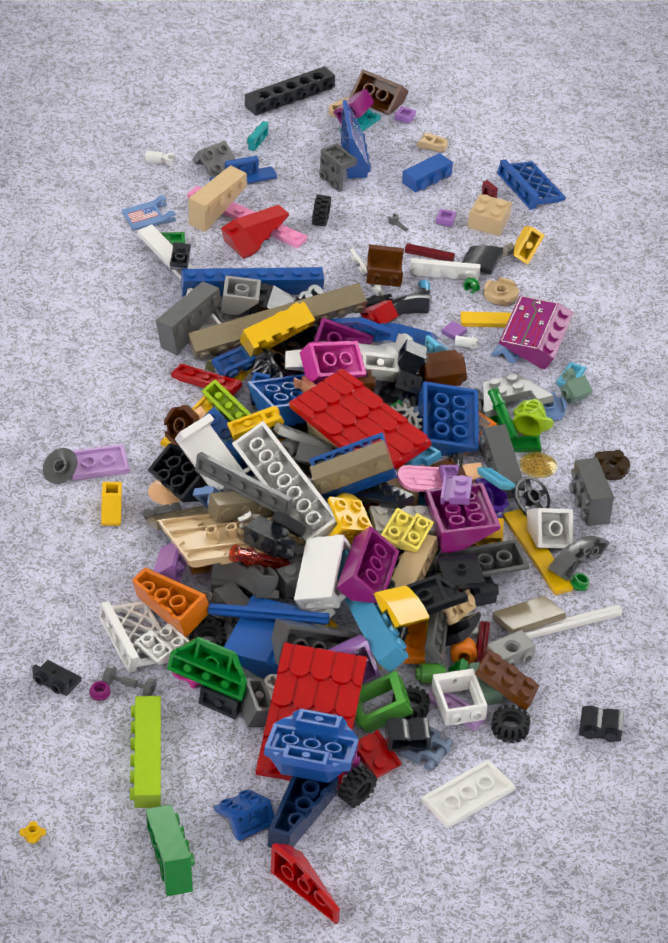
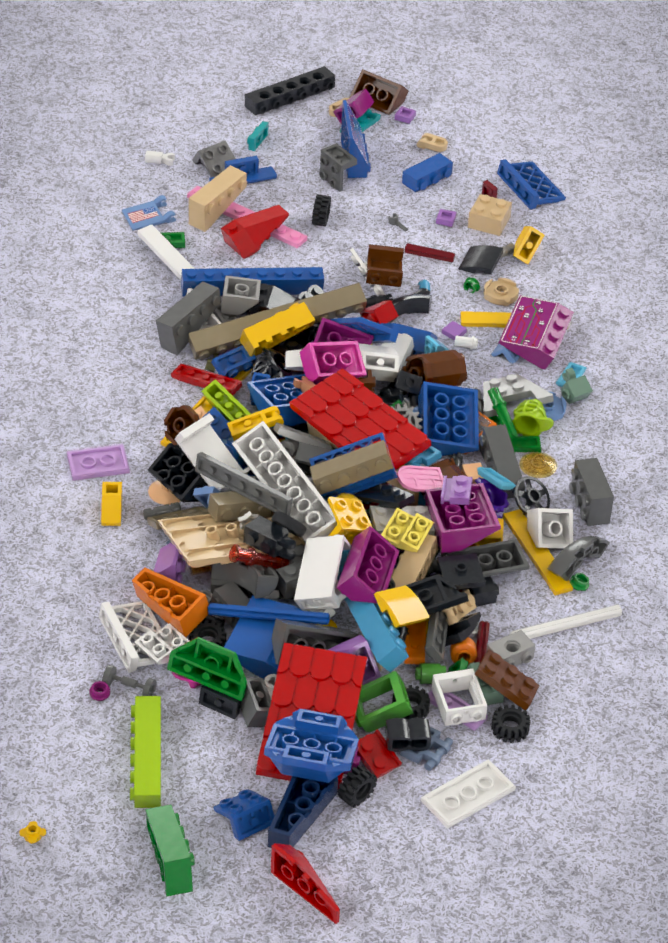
(54, 463): dark grey dish -> none
(55, 677): black bracket -> none
(180, 256): black slope -> none
(412, 357): black slope -> none
(444, 269): white plate -> none
(448, 470): medium lavender tile -> none
(529, 615): tile -> none
(601, 723): black brick -> none
(616, 457): dark brown plate -> none

